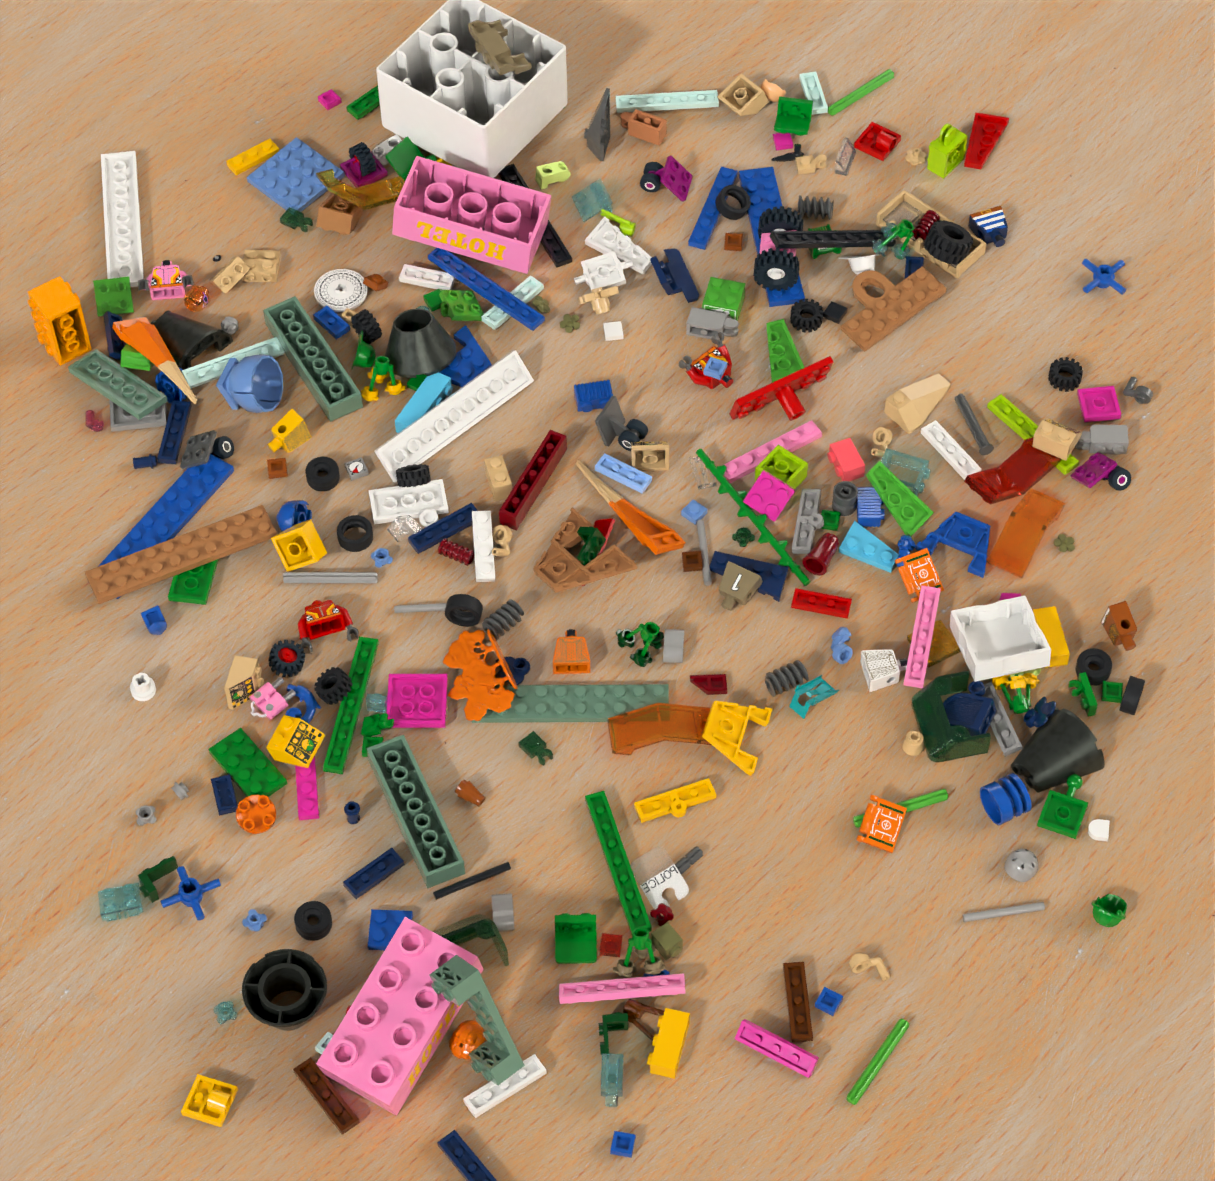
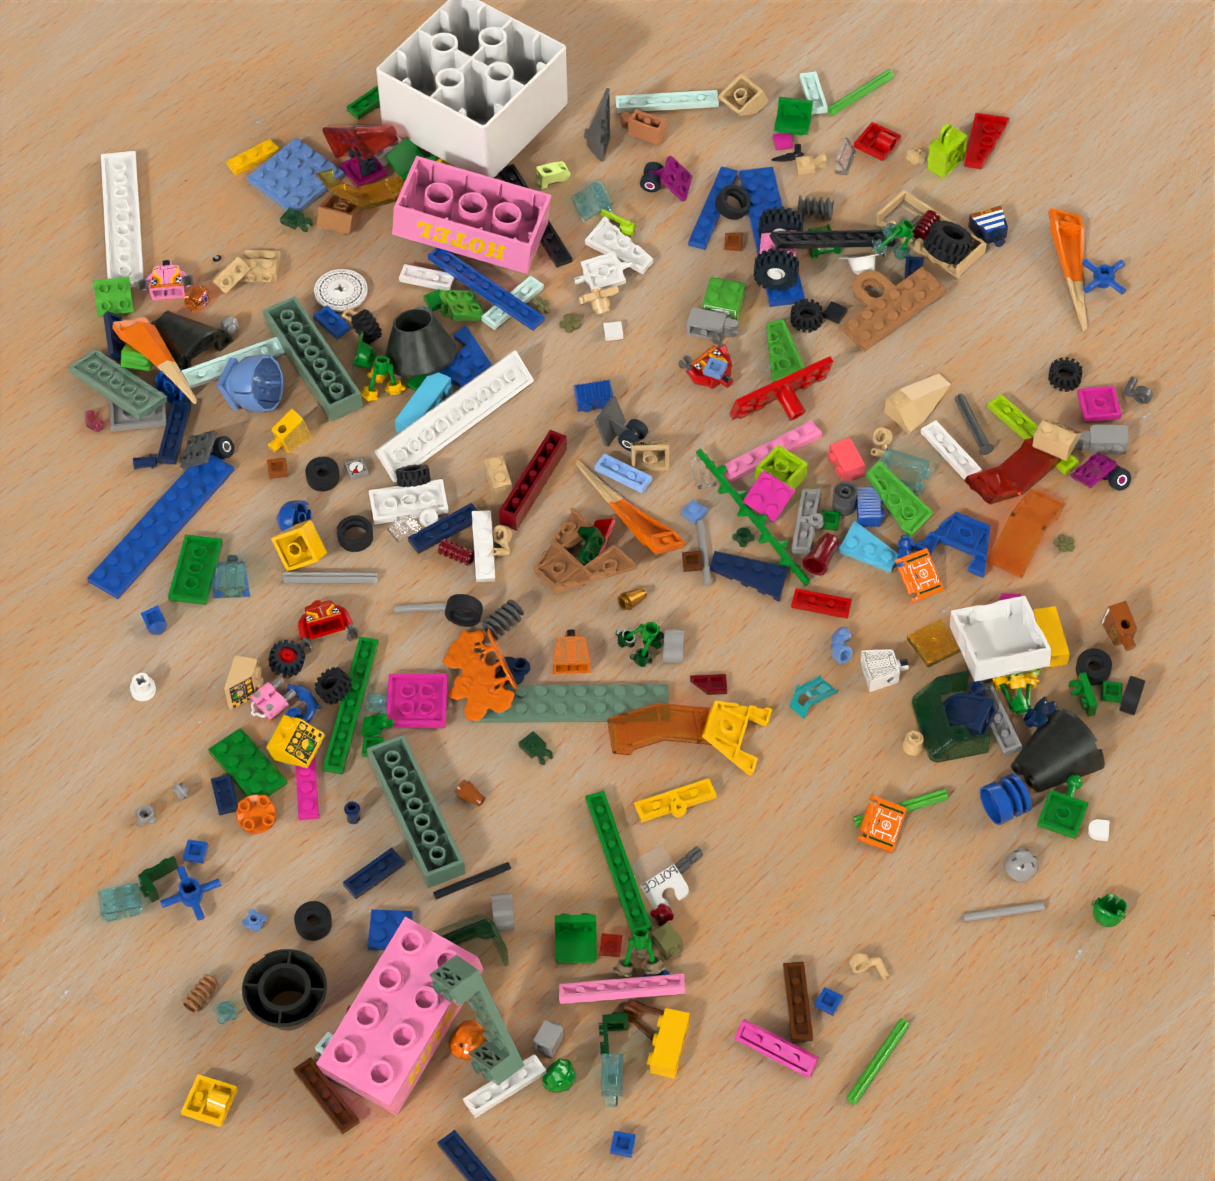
(59, 320): light orange brick -> none
(180, 554): medium nougat plate -> none
(195, 851): none -> blue plate
(200, 993): none -> medium nougat piece
(230, 579): none -> clear light blue torso
(329, 99): dark pink tile -> none
(362, 137): none -> clear red windscreen
(375, 282): dark orange plate -> none
(381, 553): medium blue plate -> none
(494, 49): dark tan bracket -> none
(549, 1038): none -> light grey brick
(559, 1076): none -> green piece
(630, 599): none -> pearl gold cone
(675, 275): dark blue plate -> none
(738, 585): dark tan torso -> none
(772, 91): light nougat hair -> none
(785, 676): dark grey piece -> none
(922, 637): bright pink plate -> none
(1068, 237): none -> orange plate

